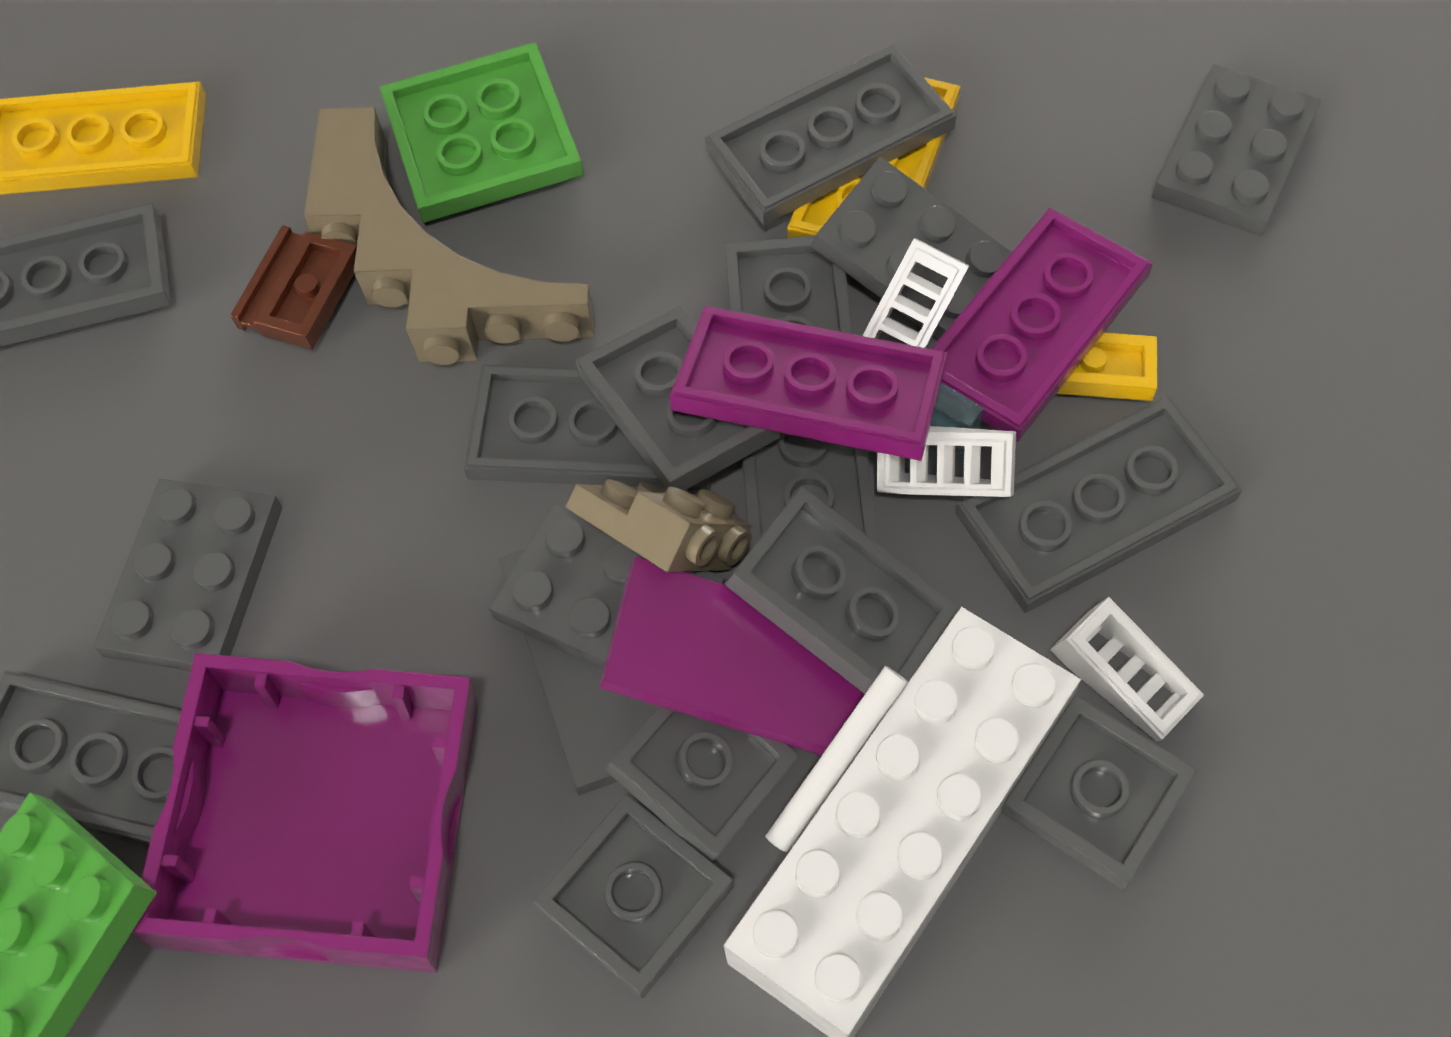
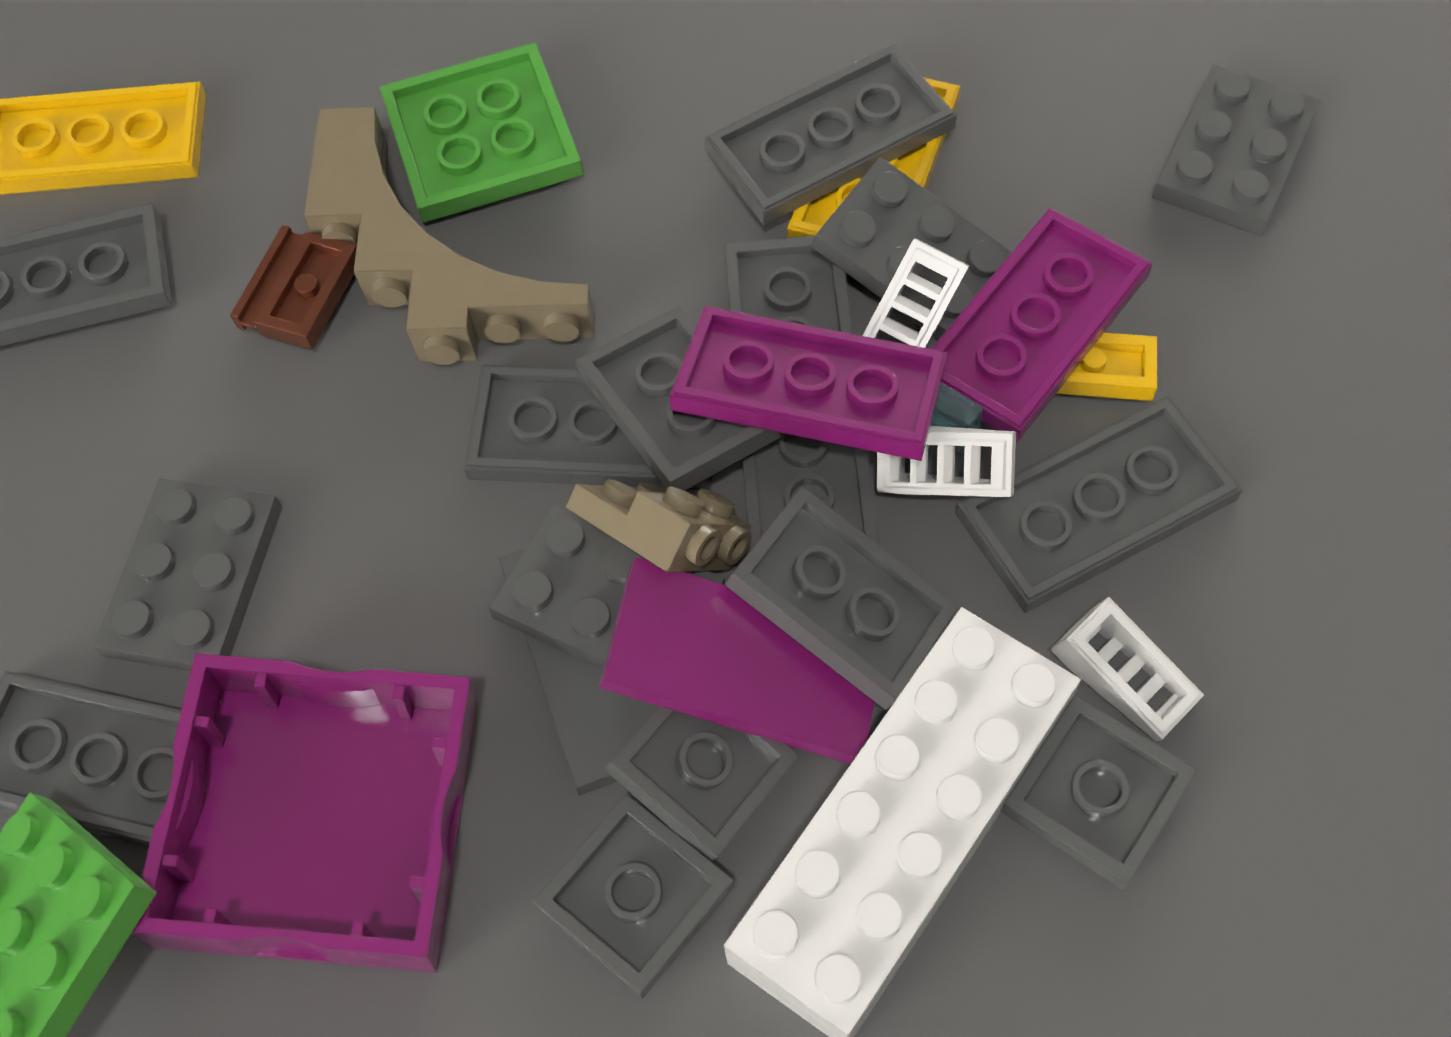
(836, 759): white bar -> none

